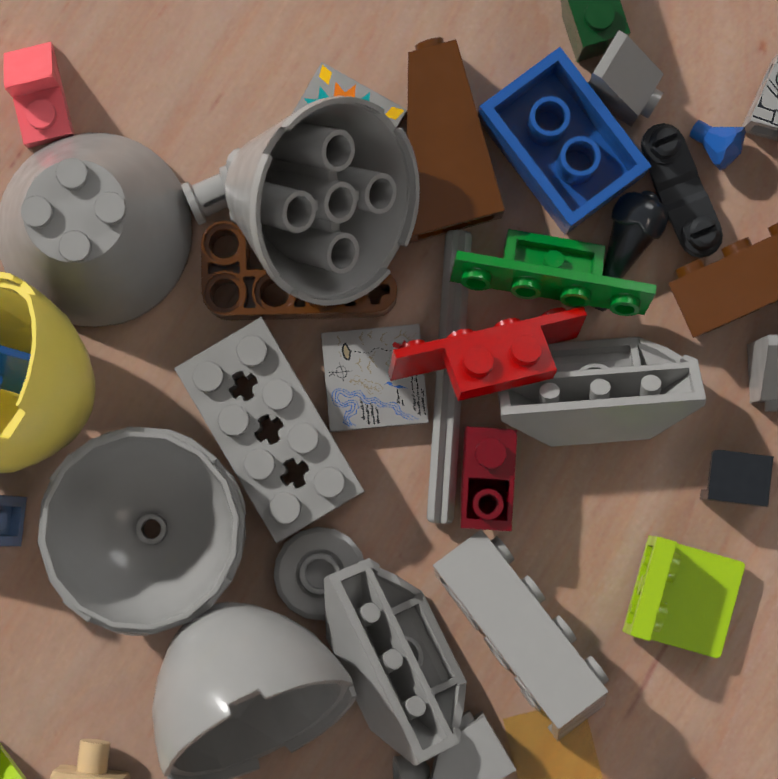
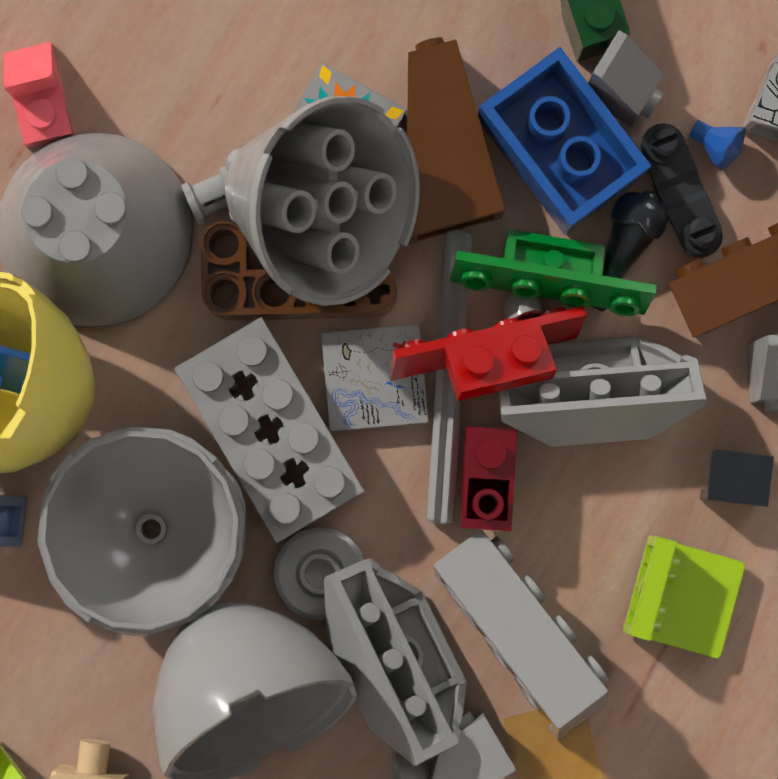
(522, 308): none -> light grey hinge

